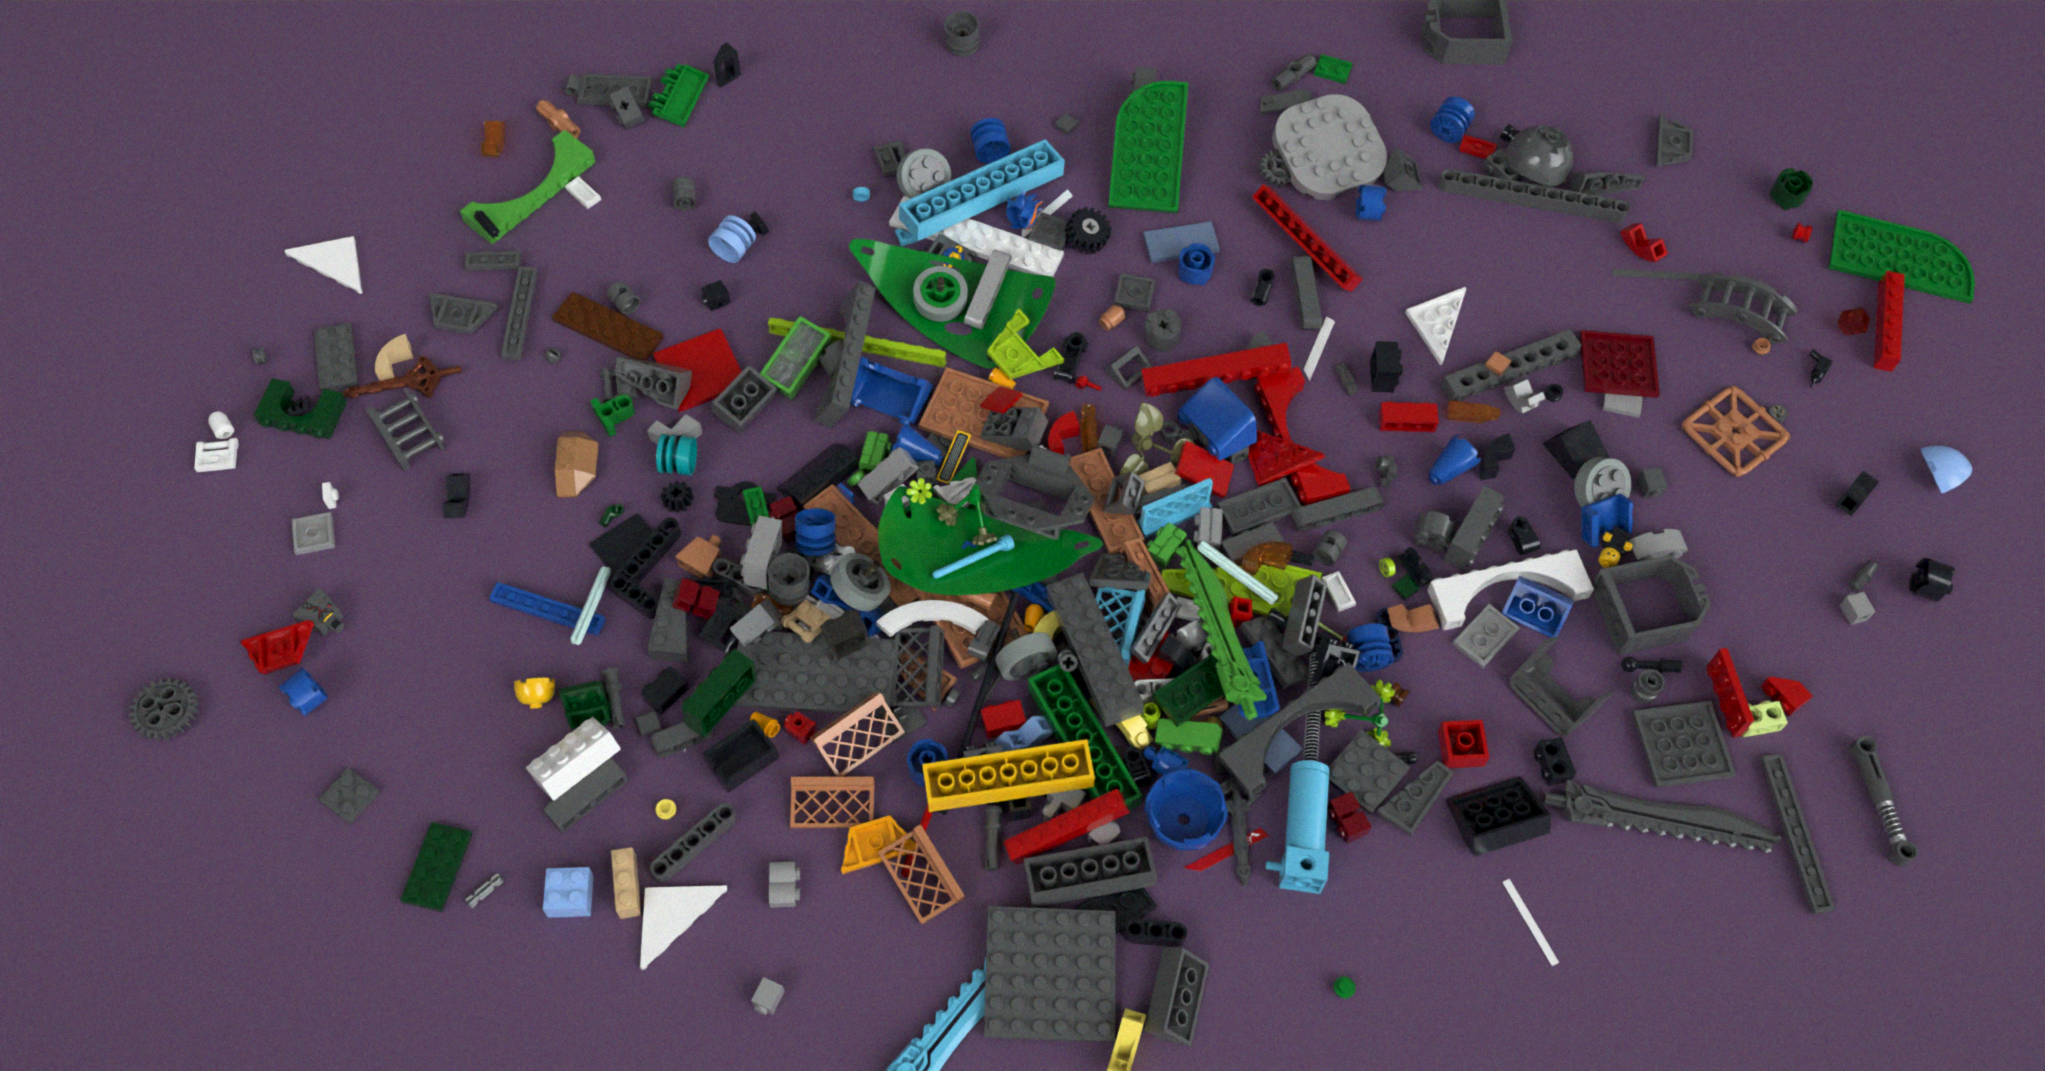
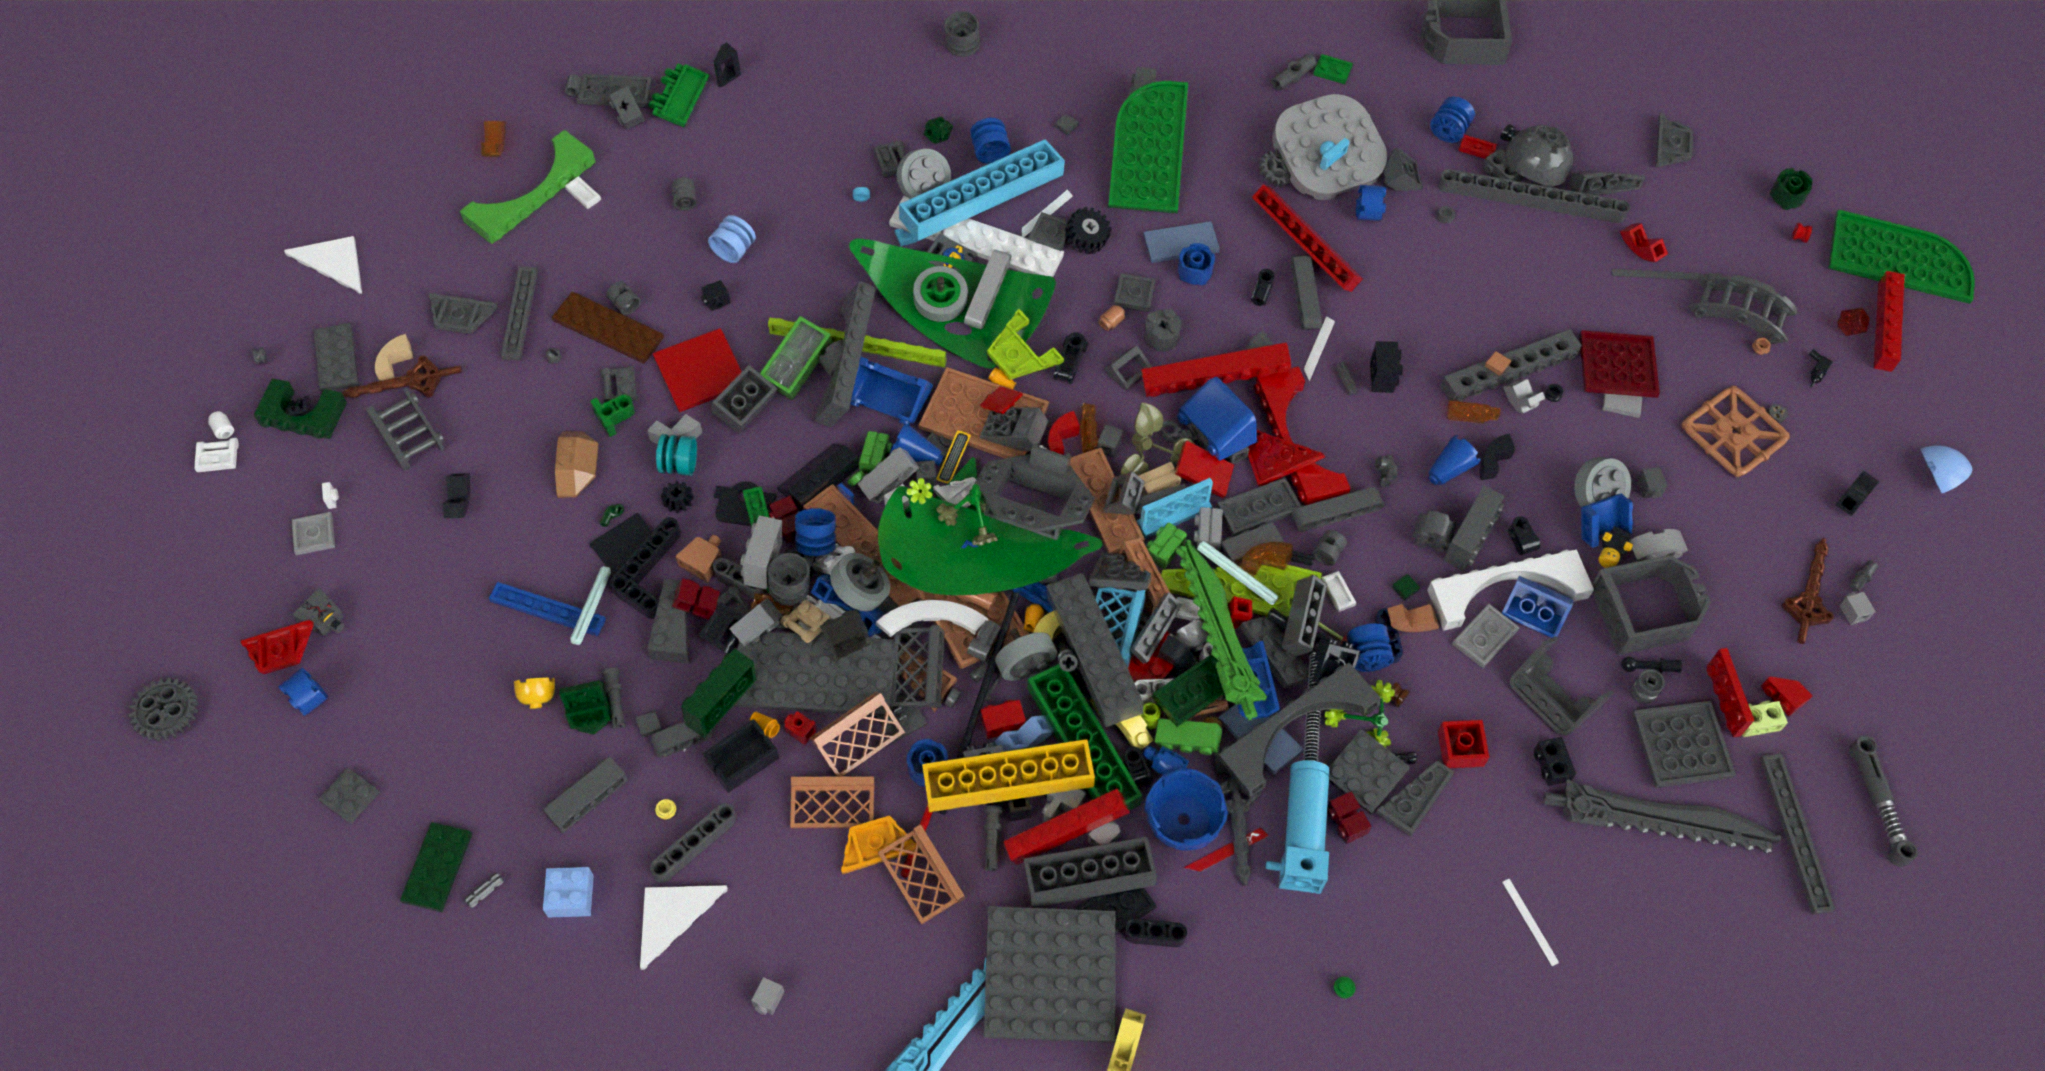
(486, 223): black axle -> none
(493, 260): dark grey plate -> none
(557, 118): nougat piece -> none
(573, 758): white brick -> none
(626, 883): tan brick -> none
(660, 381): dark grey wedge -> none
(664, 690): black brick -> none
(723, 585): black hinge -> none
(757, 224): black tile -> none
(783, 884): light grey brick -> none
(938, 130): none -> dark green brick
(1004, 543): medium azure piece -> none
(1023, 211): blue hair -> none
(1083, 381): red hand -> none
(1177, 996): dark grey slope -> none
(1283, 101): dark grey door -> none
(1332, 152): none -> medium azure tile
(1387, 567): lime tile -> none
(1408, 417): red brick -> none
(1419, 572): black hinge -> none
(1436, 321): white tile -> none
(1446, 214): none -> dark grey tile
(1499, 816): black slope -> none
(1576, 447): black slope -> none
(1810, 597): none -> copper bar
(1931, 579): black brick -> none

